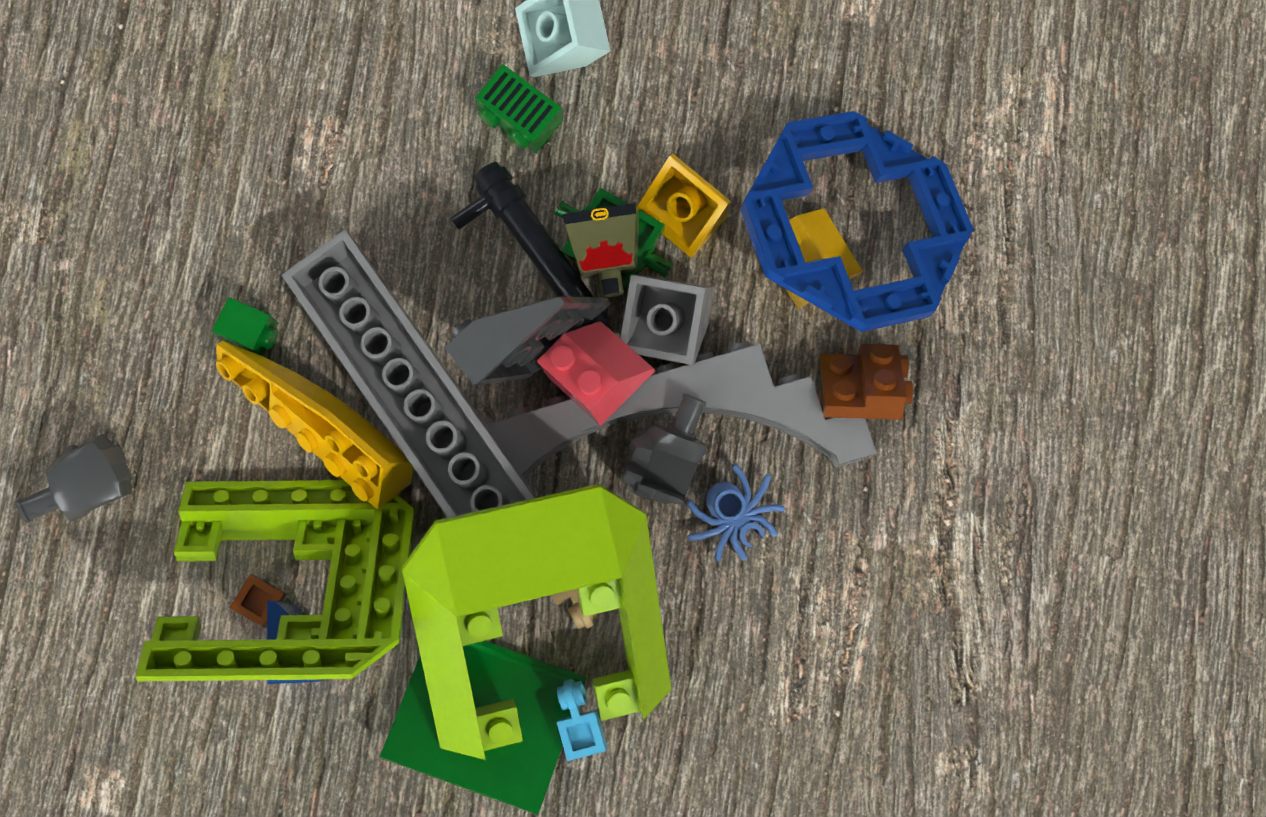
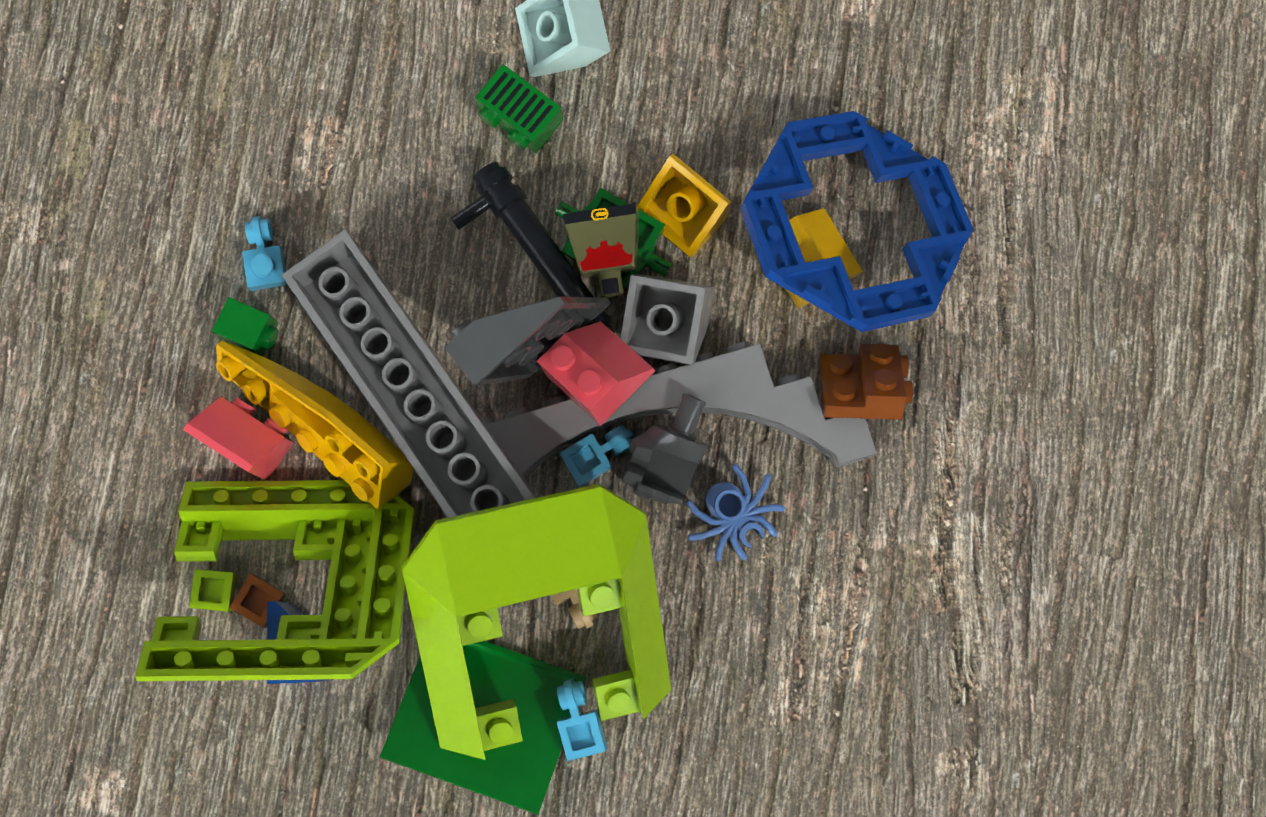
(81, 481): dark grey piece -> none
(213, 590): none -> lime plate
(240, 436): none -> coral slope
(265, 264): none -> medium azure plate
(589, 459): none -> medium azure plate

